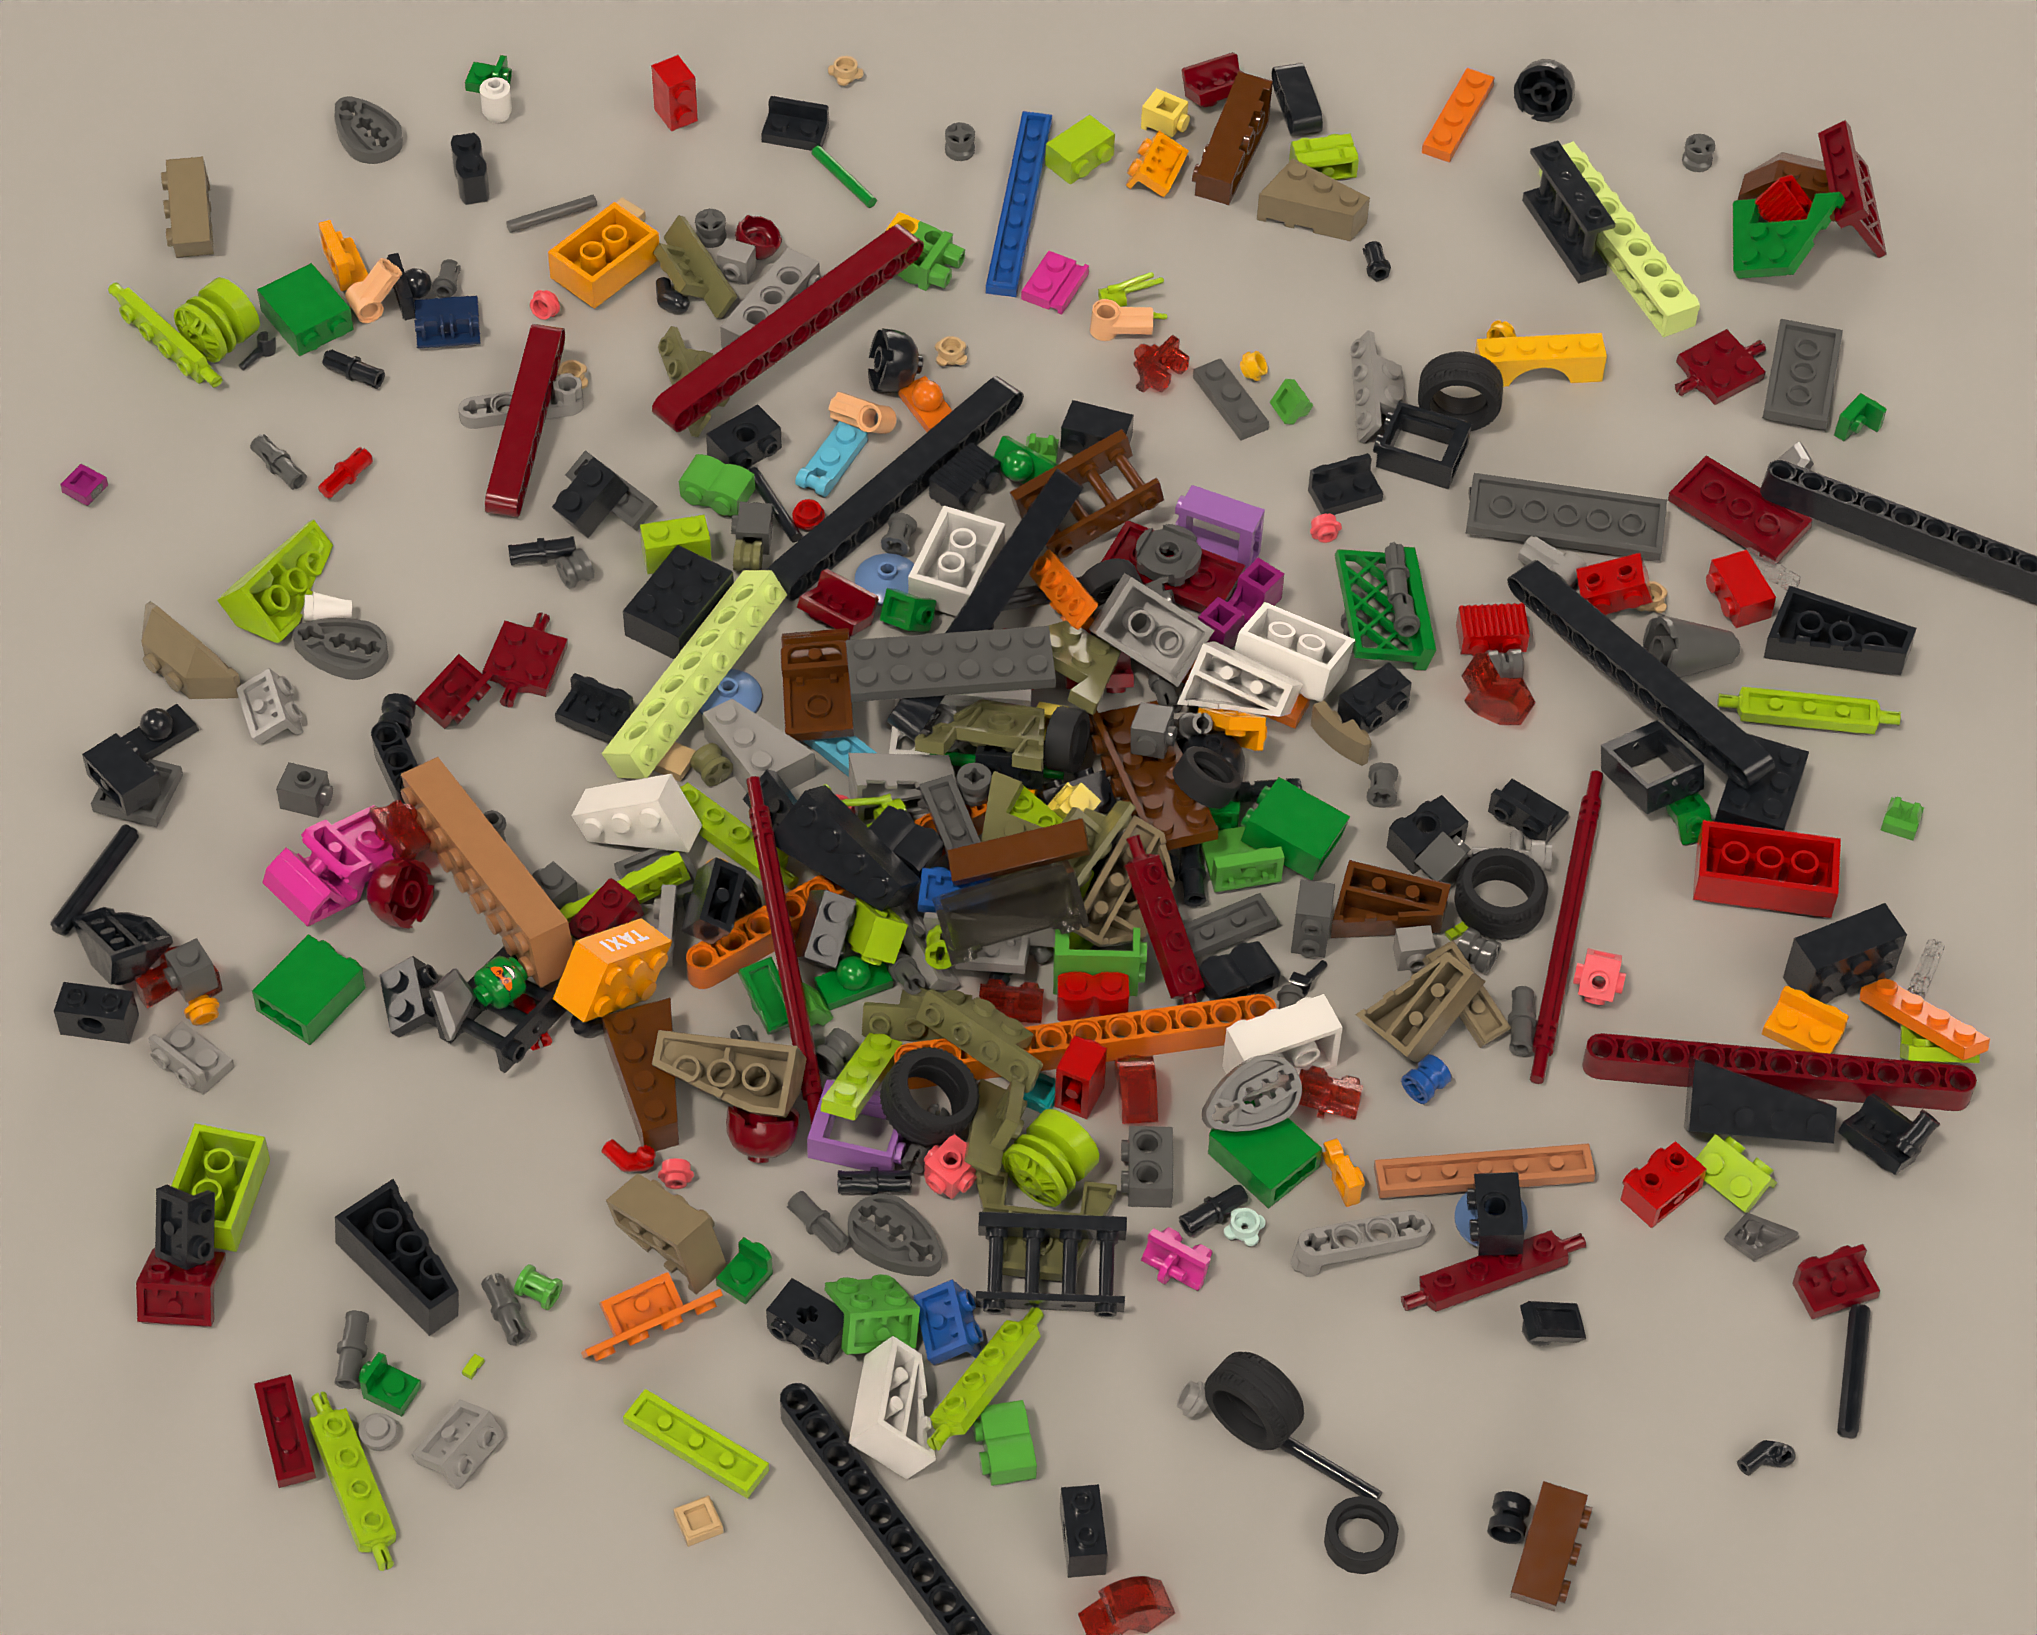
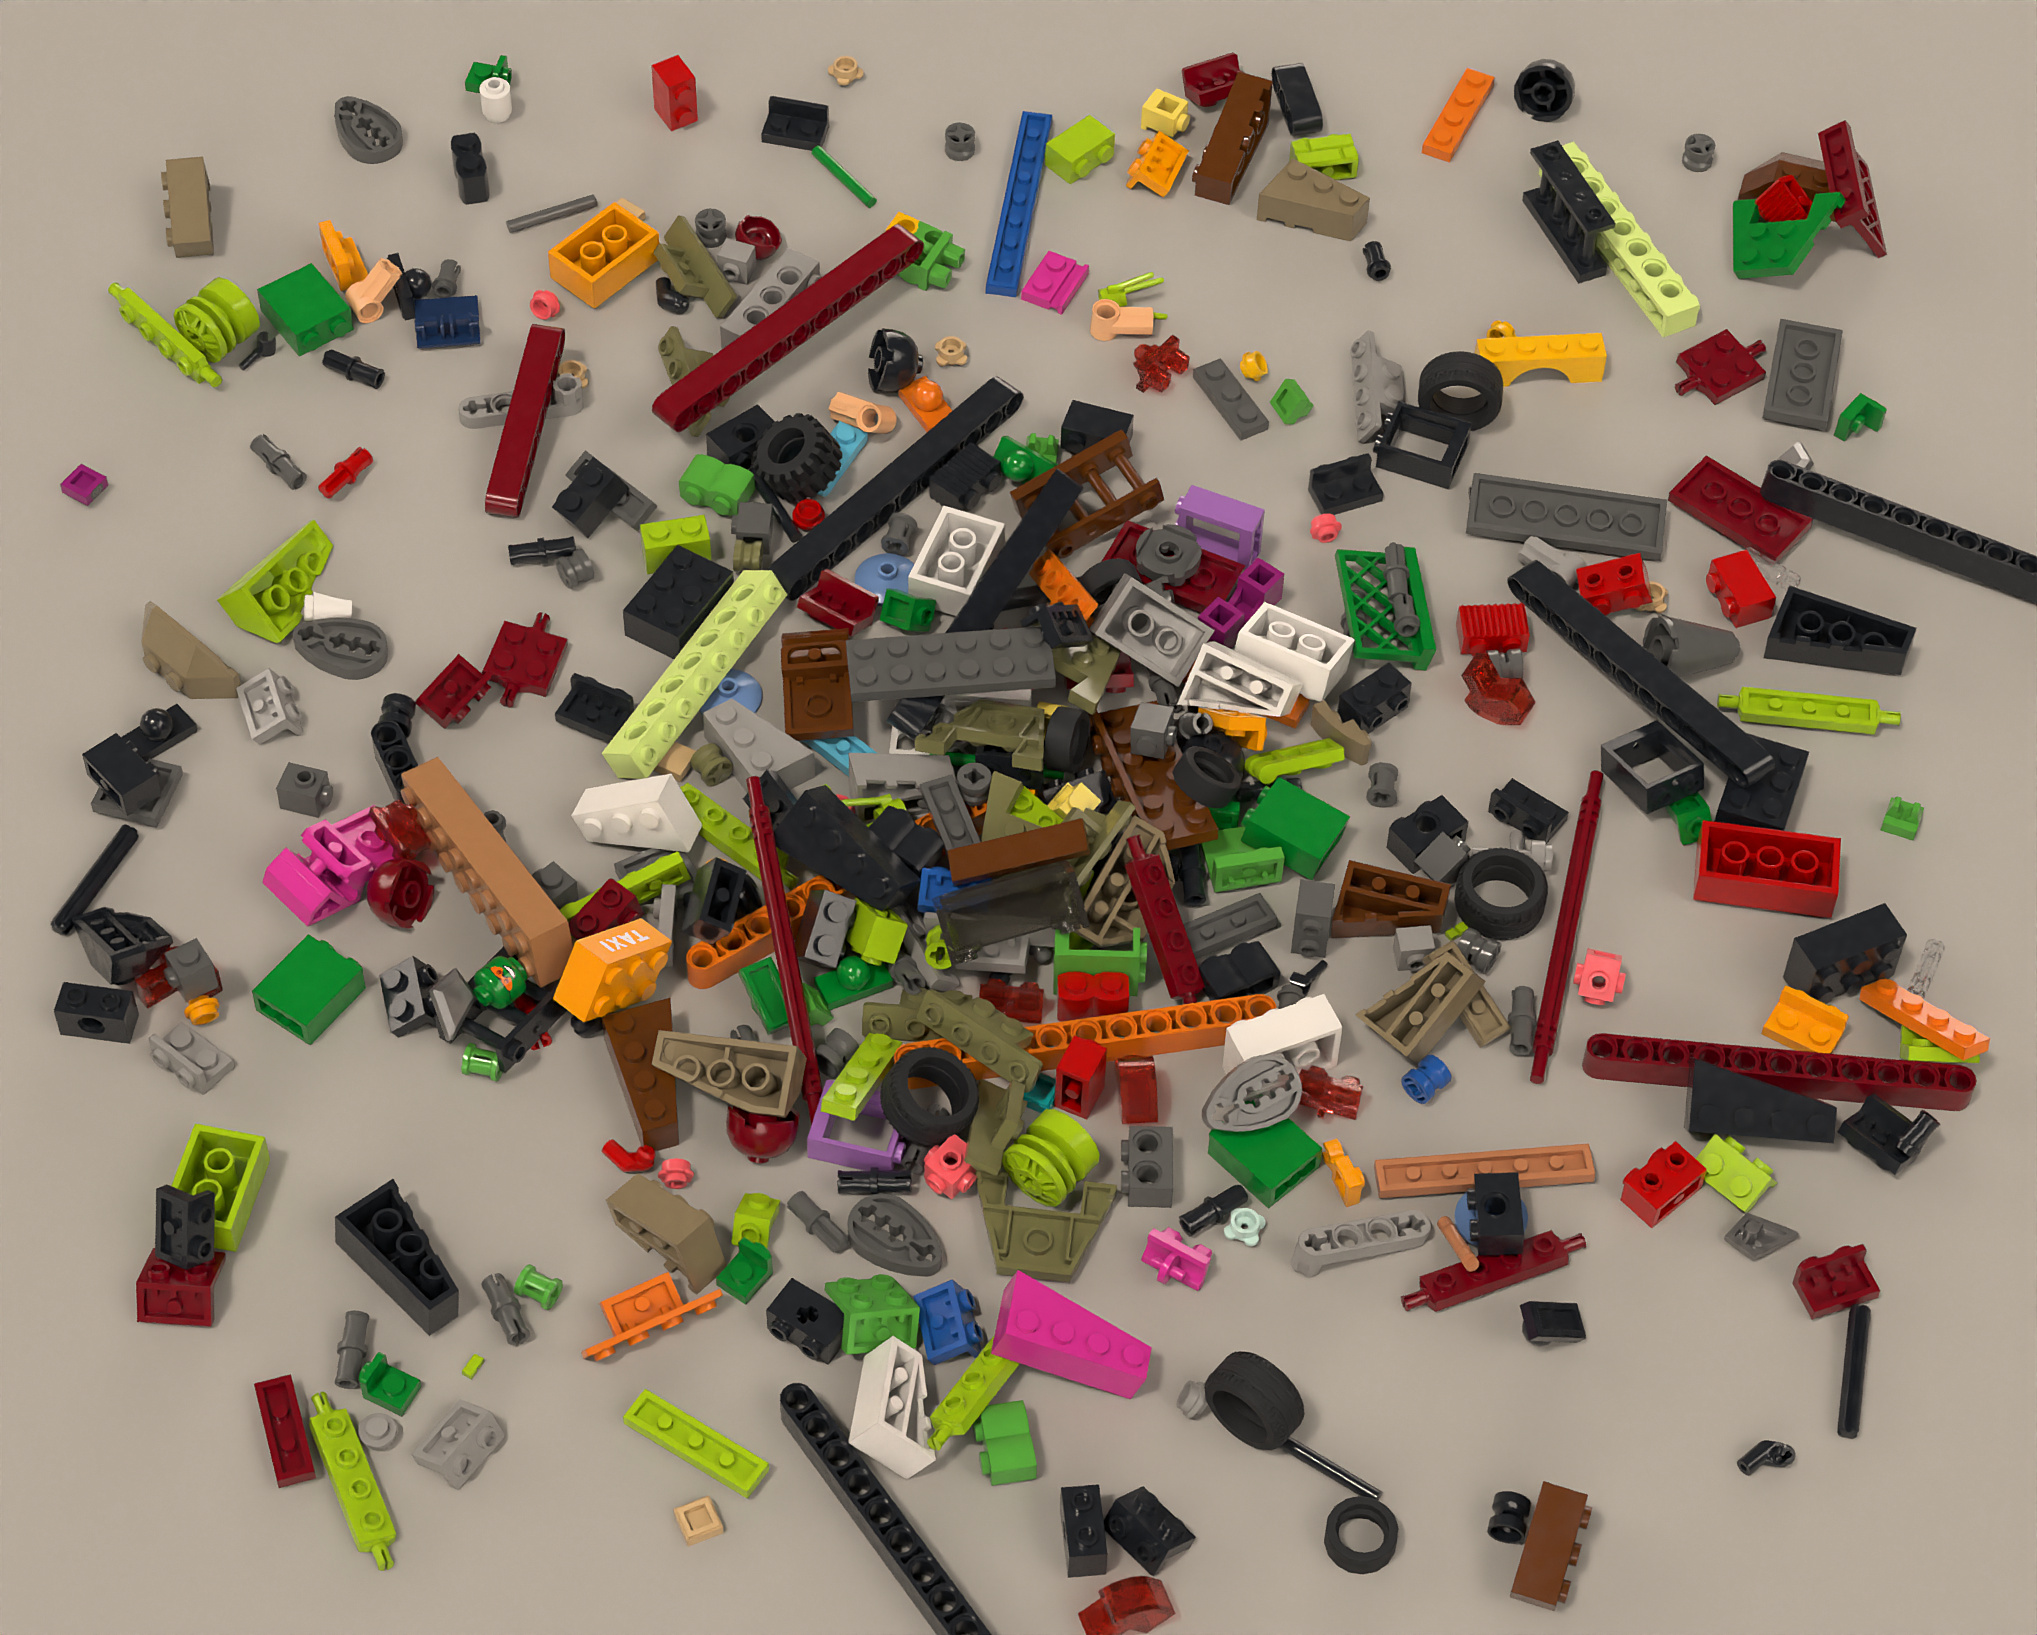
(480, 1062): none -> bright green bush
(755, 1218): none -> lime bracket
(797, 457): none -> black tyre
(1034, 1230): black fence -> none
(1060, 625): none -> black bracket
(1066, 1339): none -> dark pink wedge
(1146, 1529): none -> black bracket
(1294, 759): none -> lime plate
(1458, 1243): none -> nougat wheel

